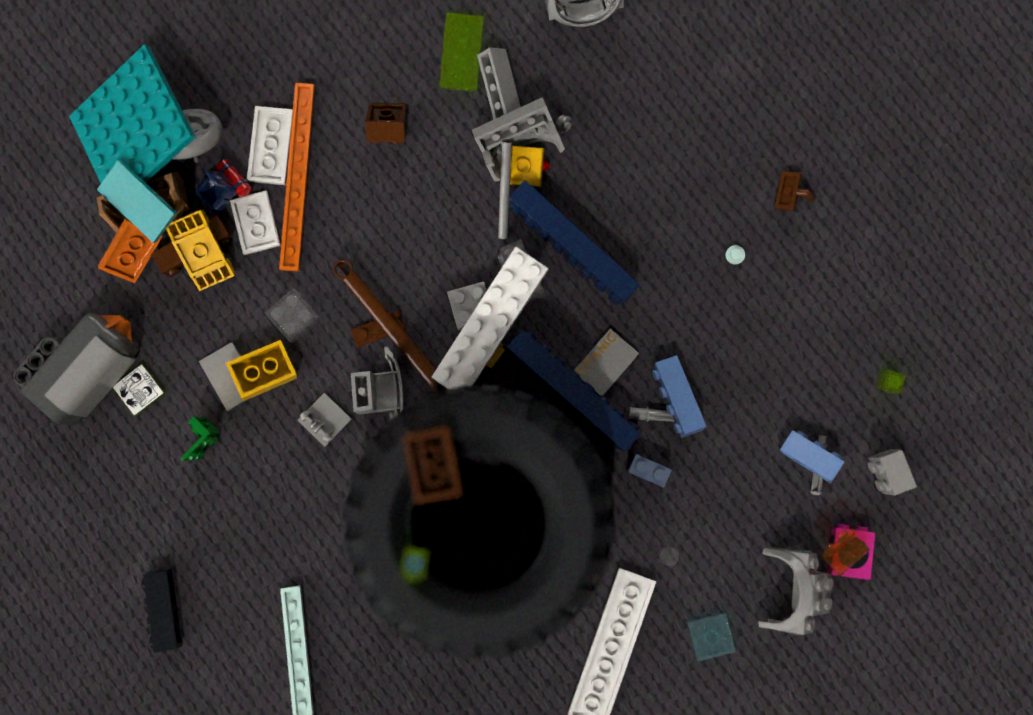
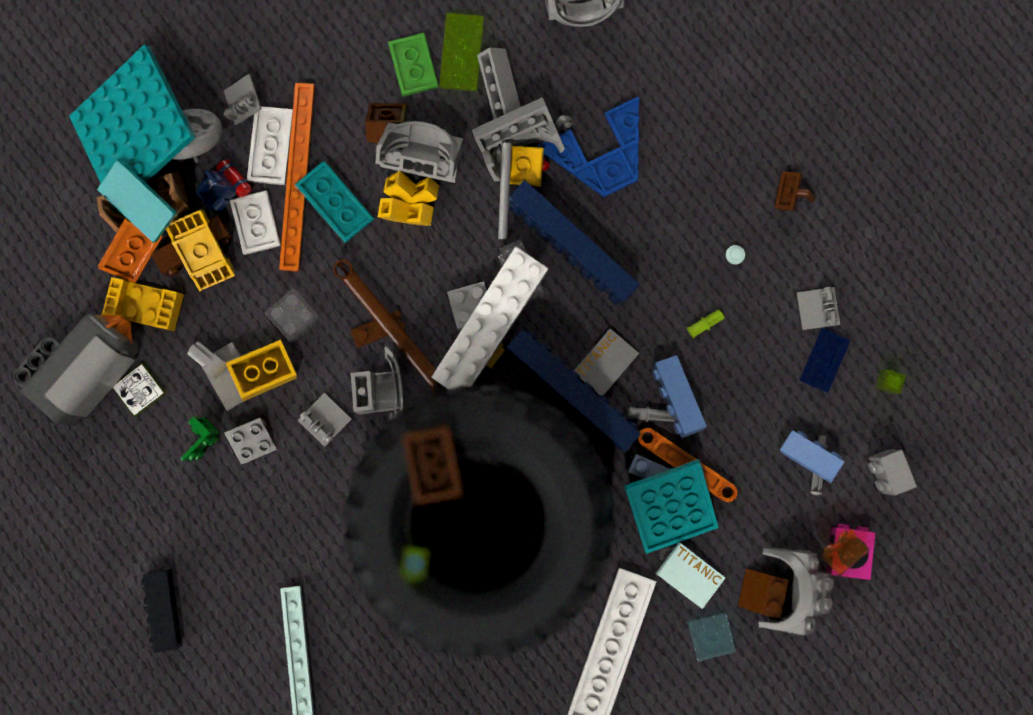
(143, 304): none -> yellow plate
(210, 362): none -> light grey piece
(241, 100): none -> light grey hinge
(250, 440): none -> light grey hinge
(334, 202): none -> teal tile
(403, 189): none -> yellow brick
(403, 212): none -> yellow brick
(413, 64): none -> bright green tile
(422, 150): none -> light grey piece
(612, 170): none -> blue wing
(671, 506): none -> teal plate
(676, 457): none -> orange plate
(690, 575): none -> light aqua tile
(705, 323): none -> lime axle
(763, 593): none -> reddish brown slope
(818, 308): none -> light grey hinge
(824, 360): none -> clear blue piece

